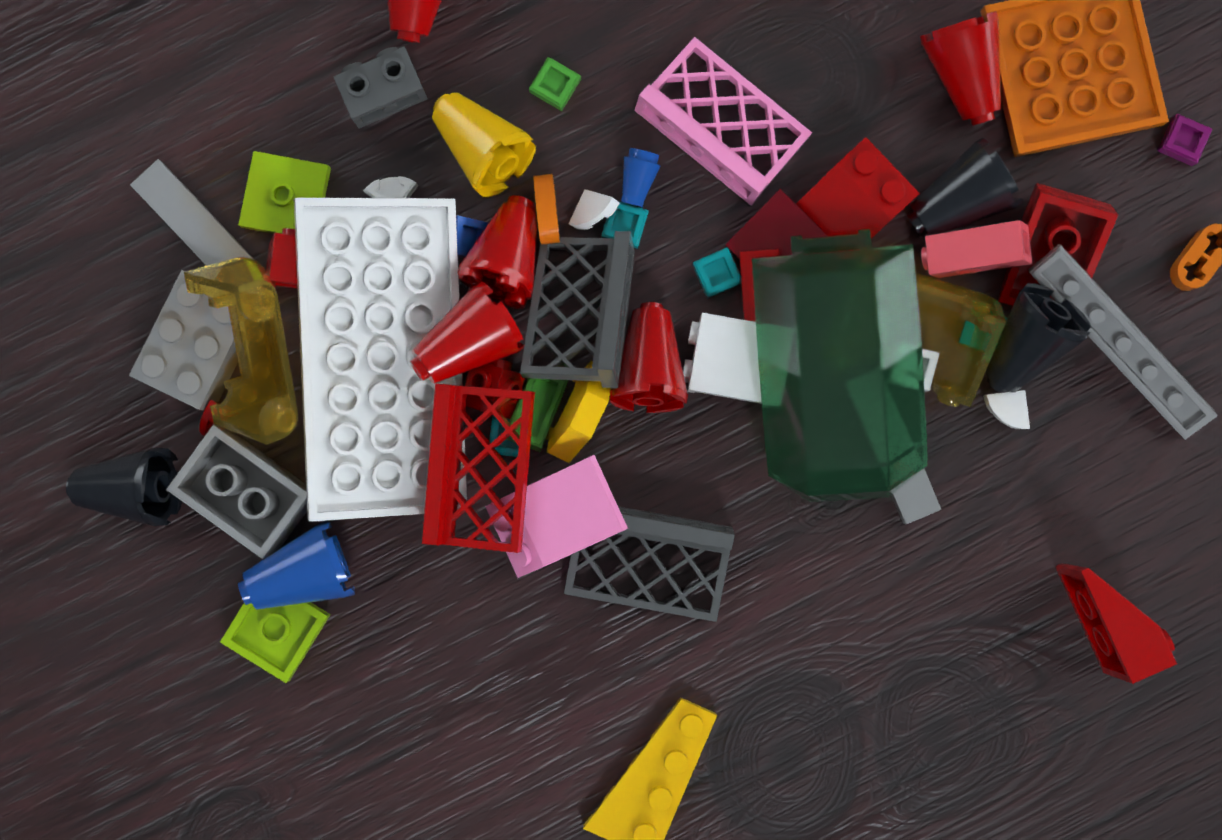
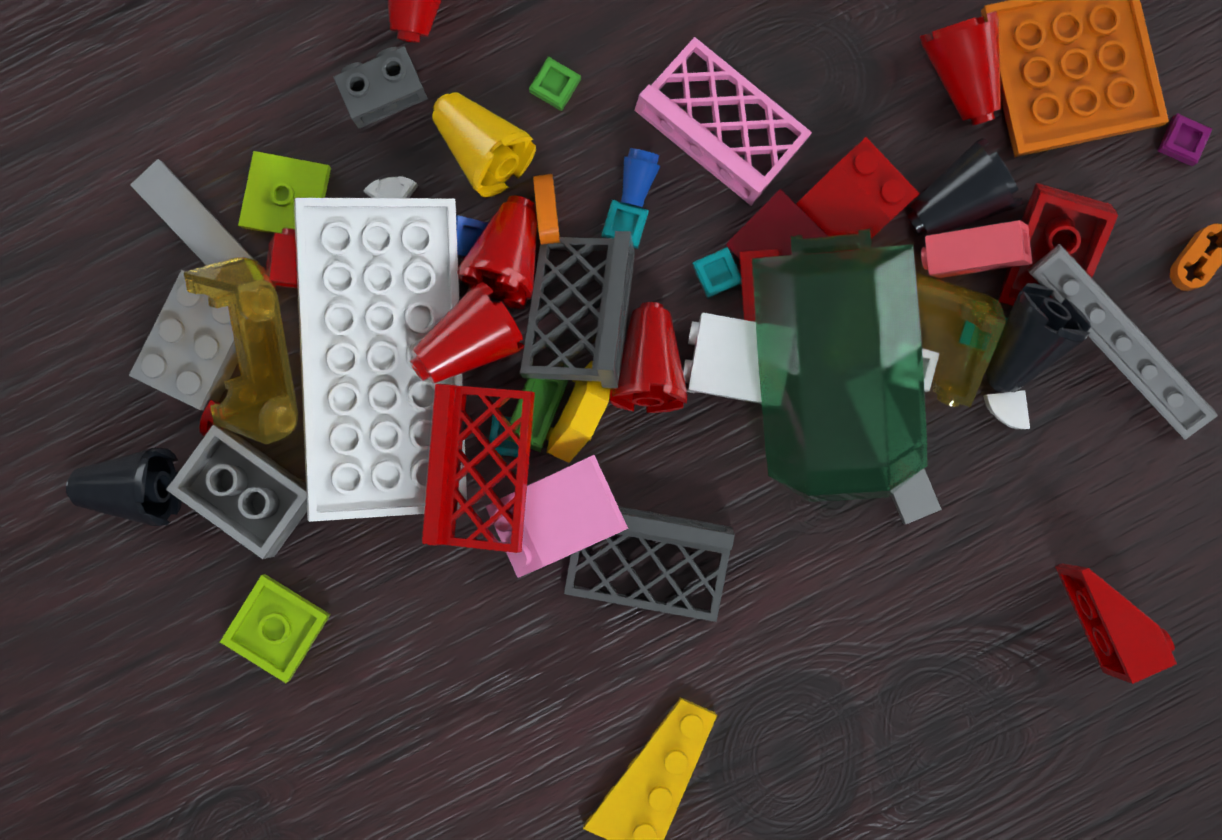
(299, 573): blue cone -> none
(497, 376): red brick -> none
(591, 209): white tile -> none

